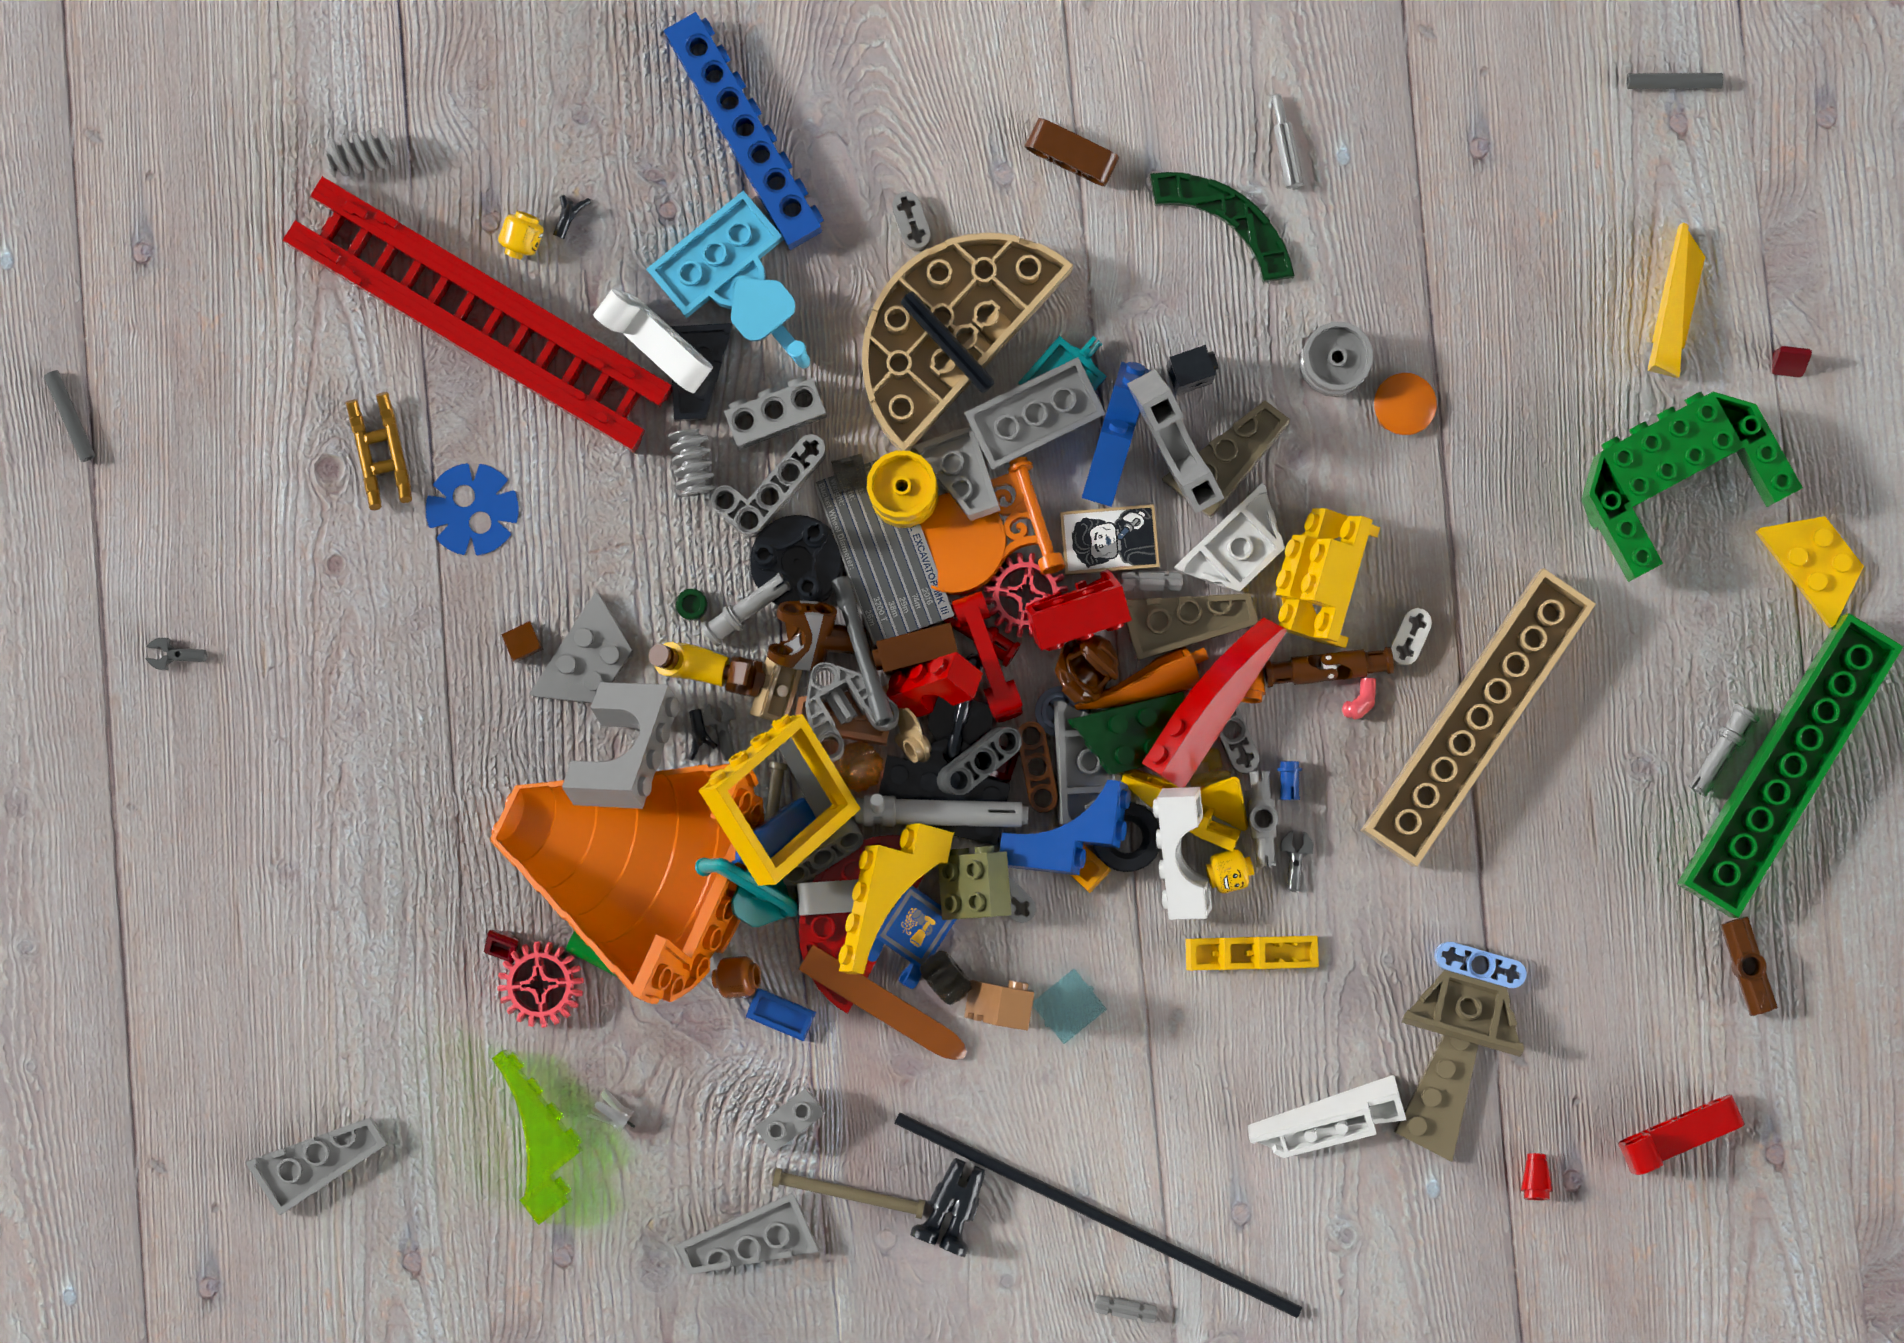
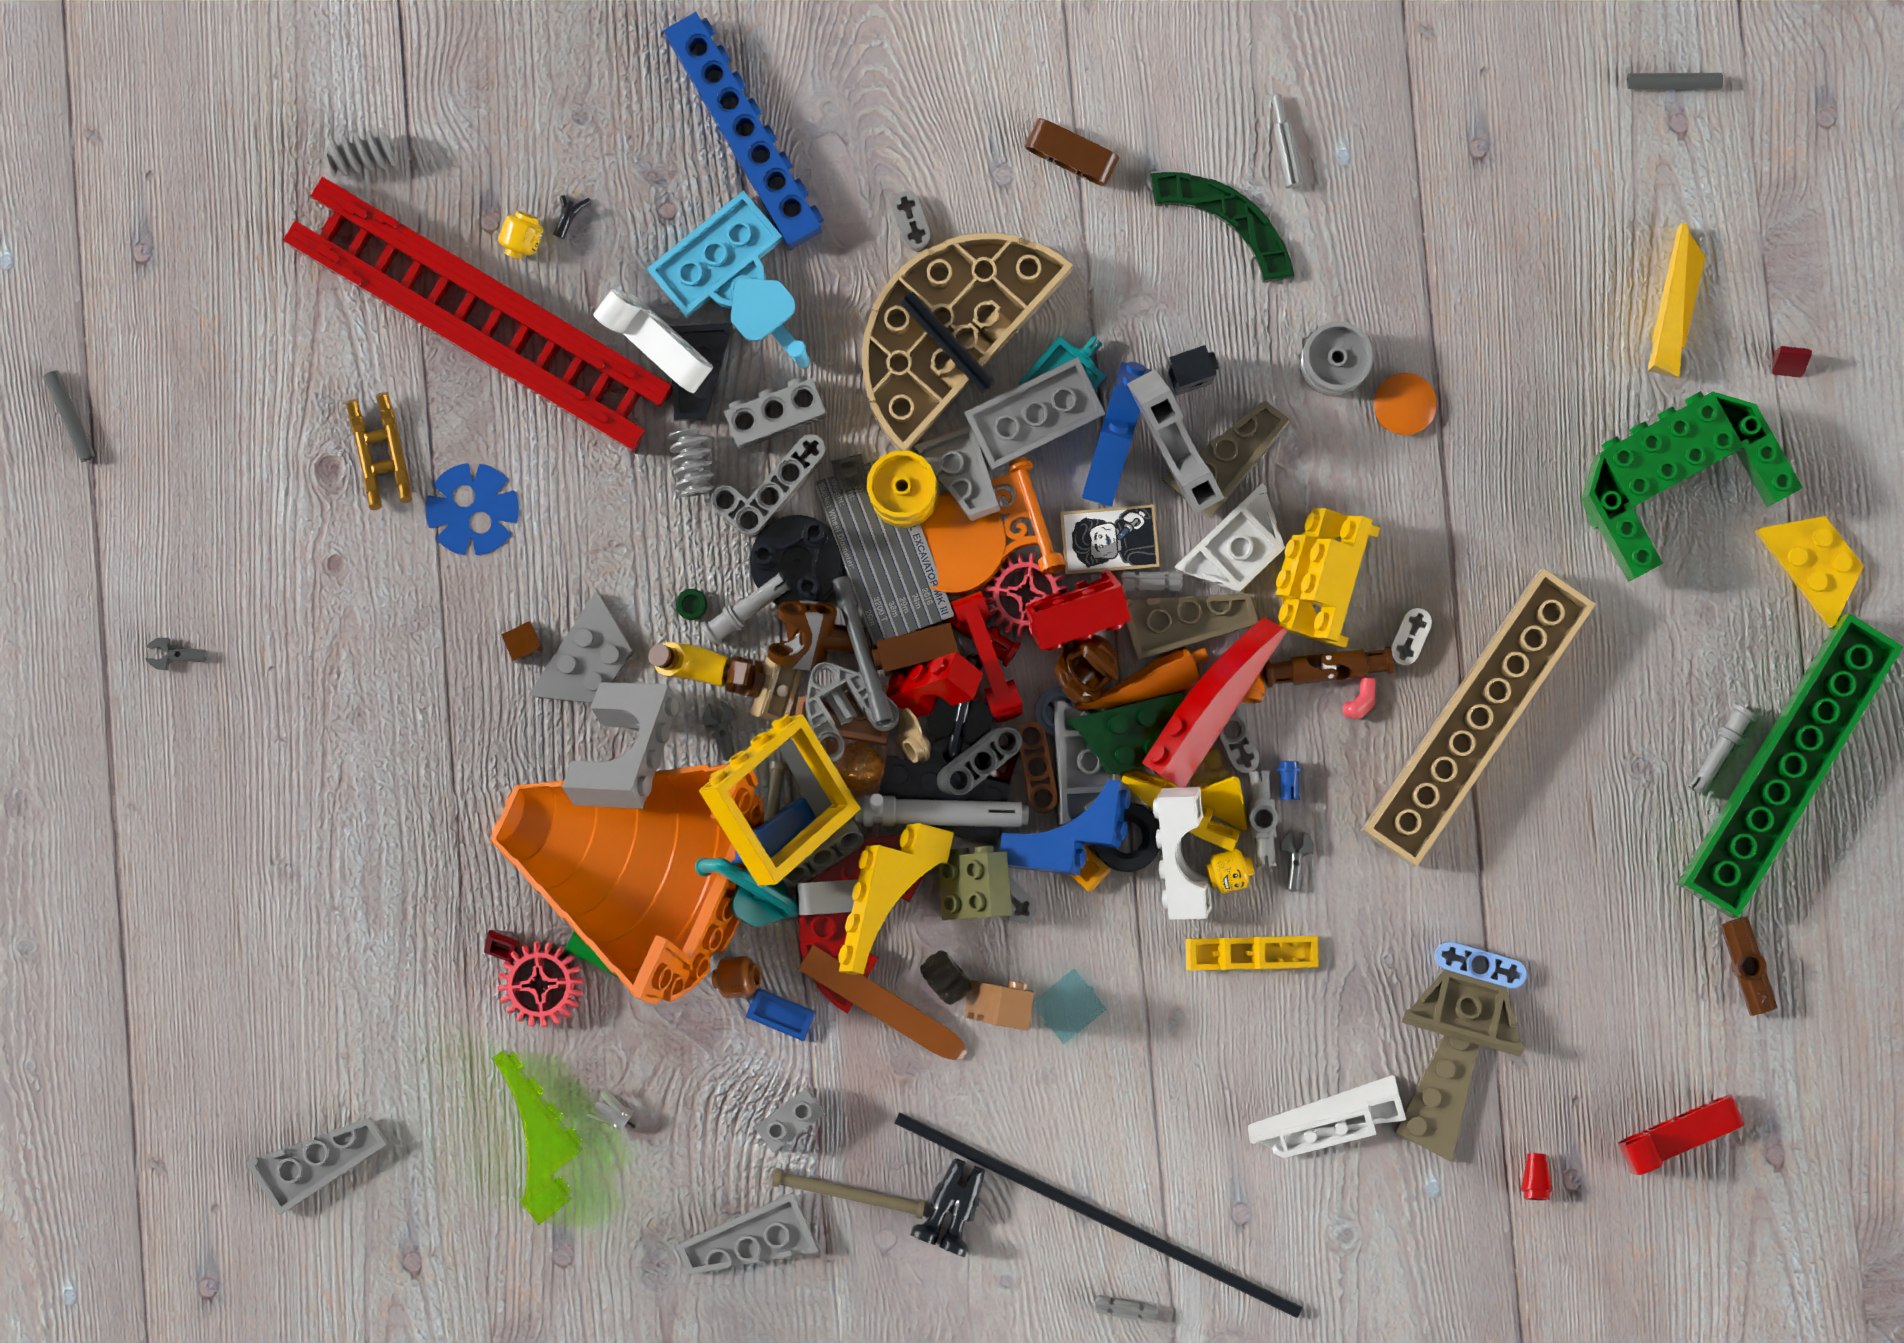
(699, 733): black bar -> none
(913, 931): blue flag -> none

